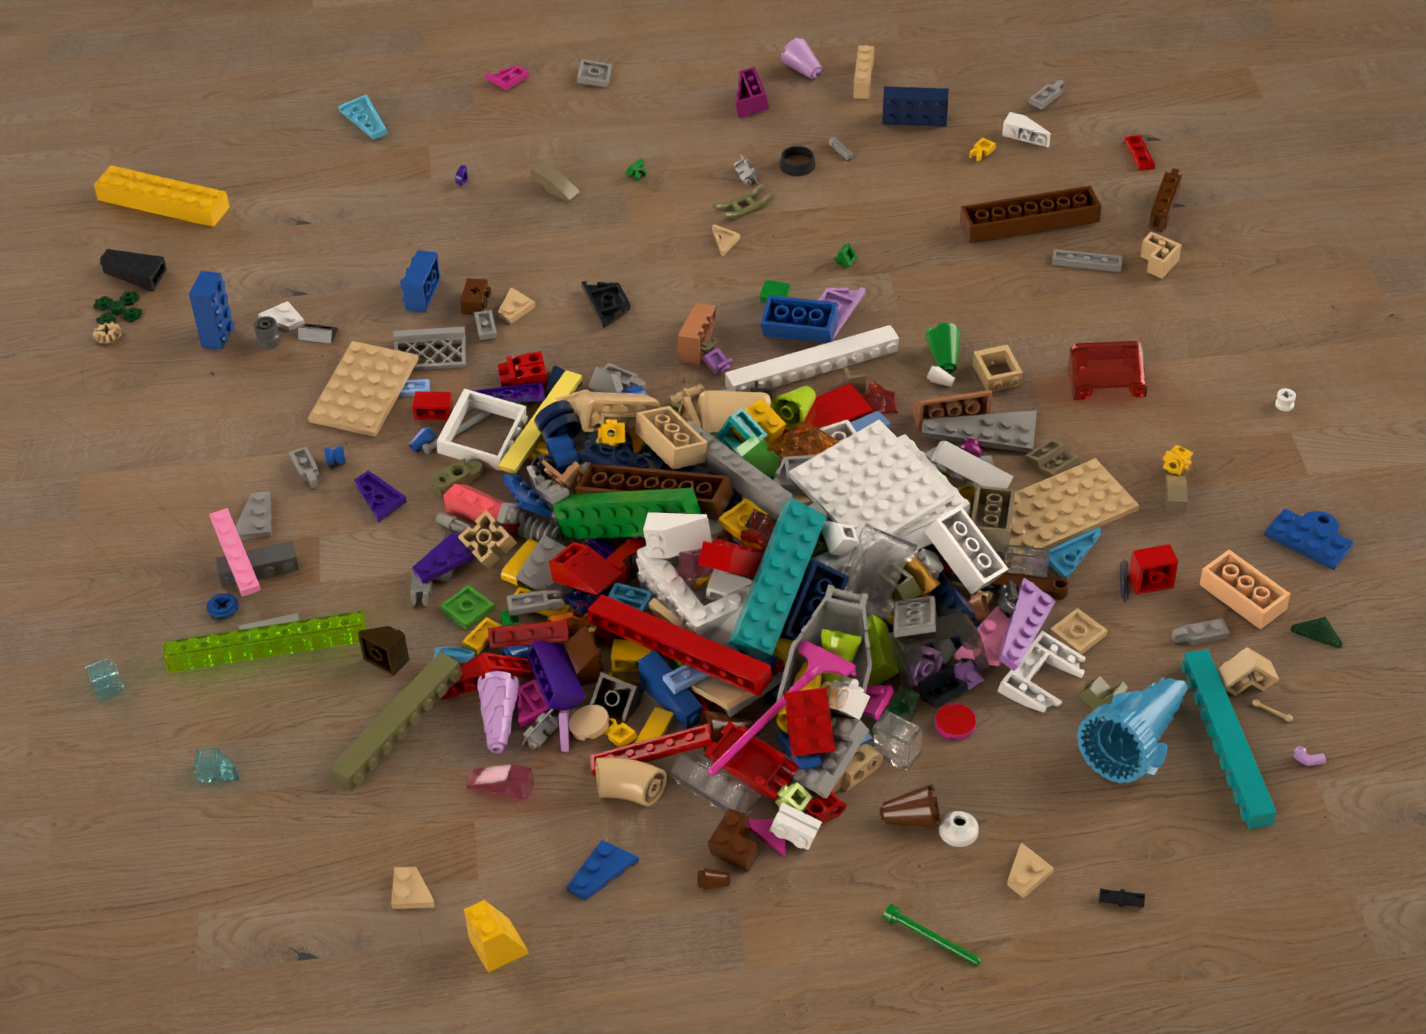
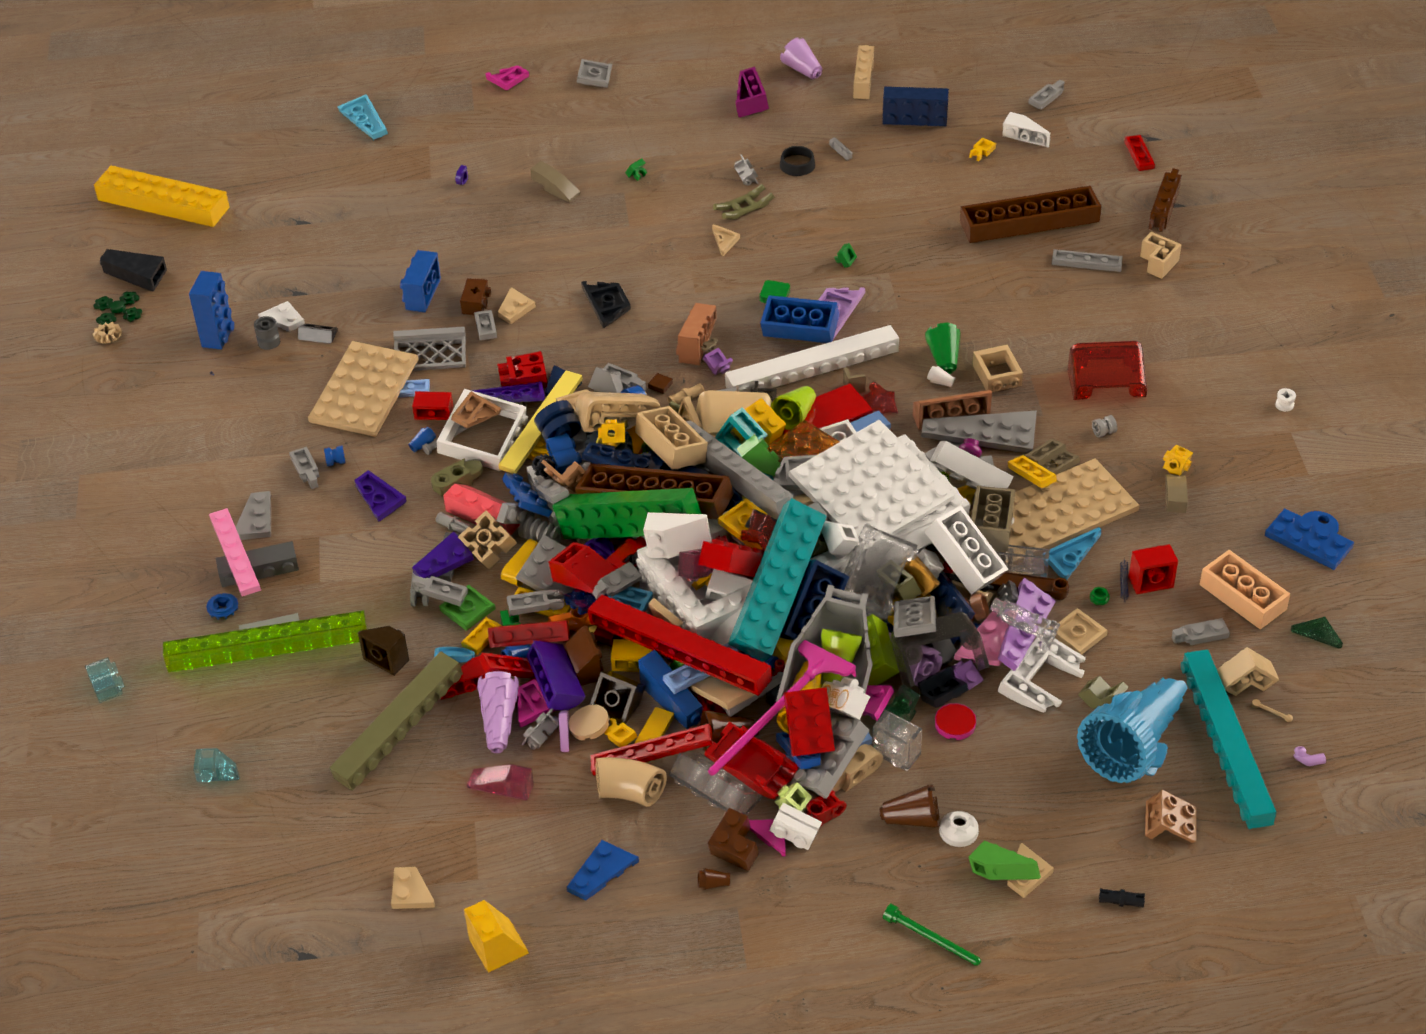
(440, 589): none -> light grey hinge
(474, 411): none -> medium nougat wing
(617, 581): none -> light grey hinge
(660, 383): none -> reddish brown tile
(1002, 864): none -> bright green slope
(1026, 621): none -> clear piece
(1032, 471): none -> yellow plate
(1099, 596): none -> green plate
(1104, 426): none -> light grey wheel
(1170, 814): none -> medium nougat bracket

